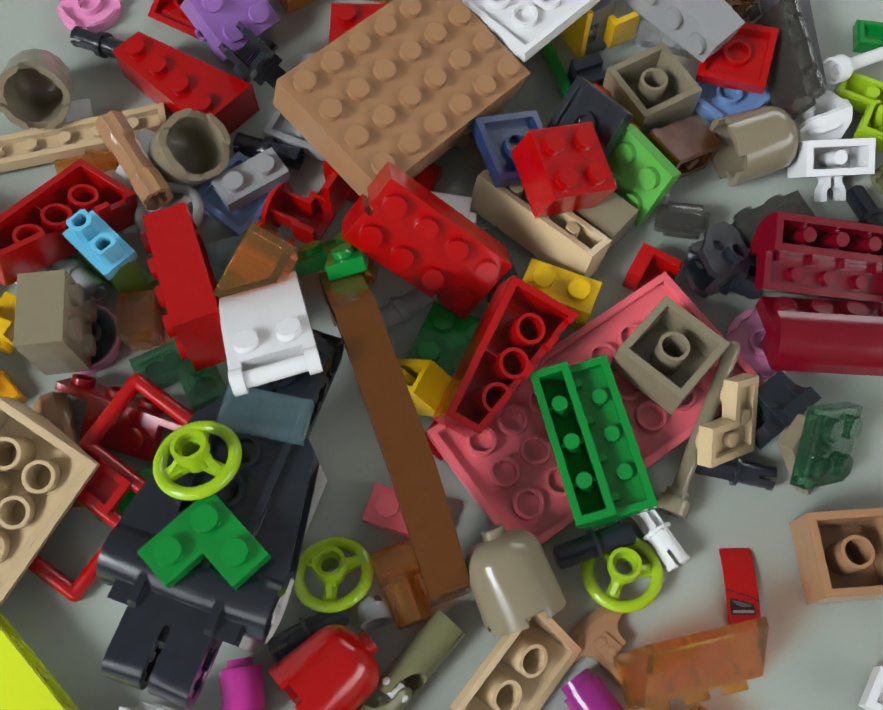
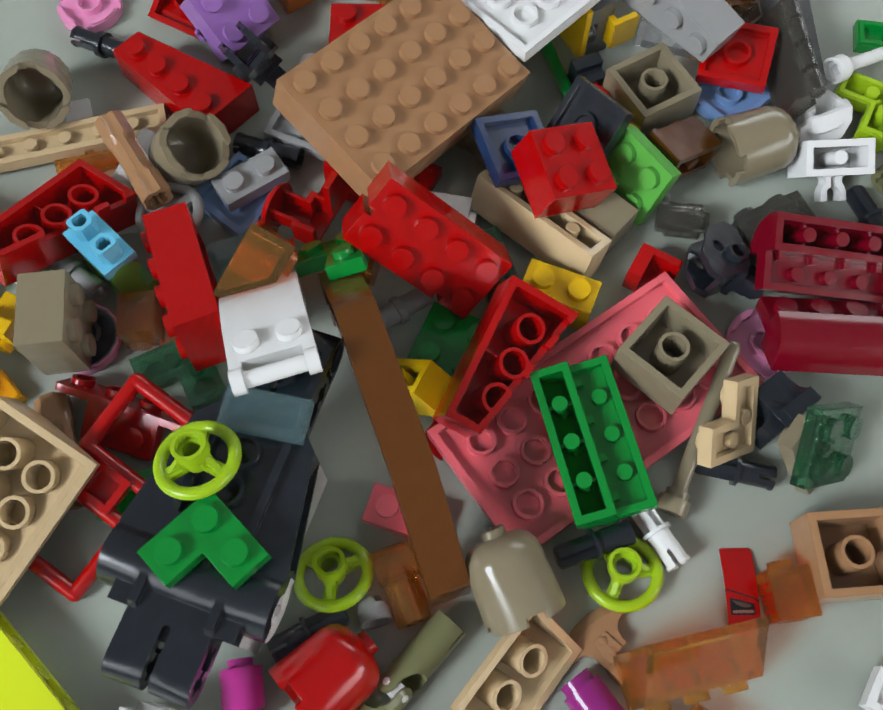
(787, 593): none -> clear orange brick

